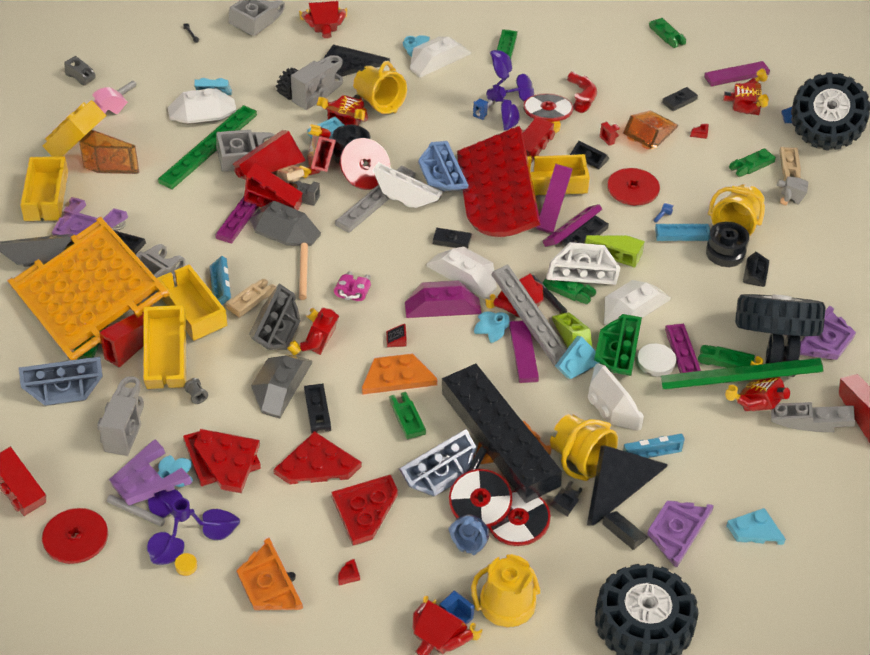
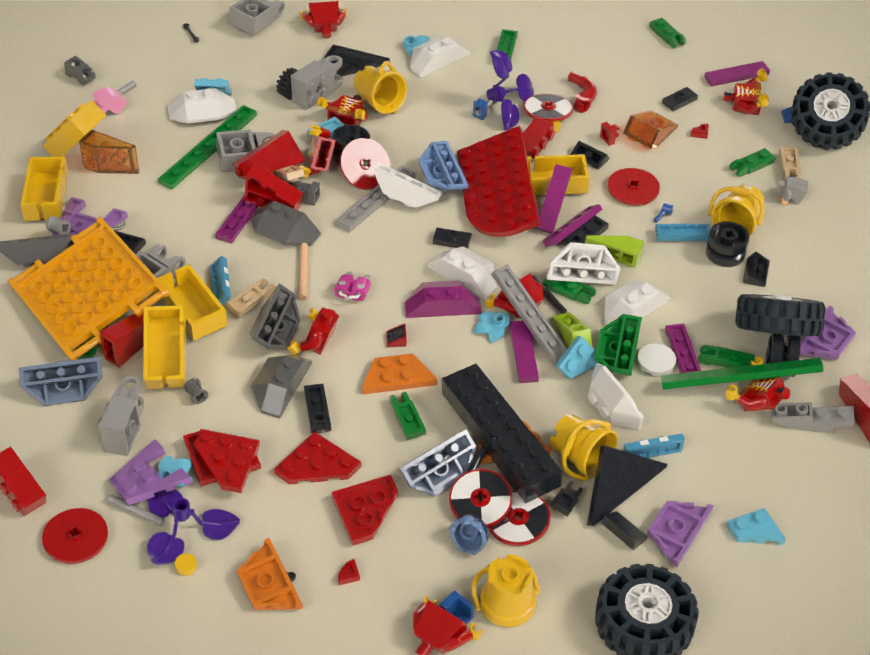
(54, 224): none -> light grey bush

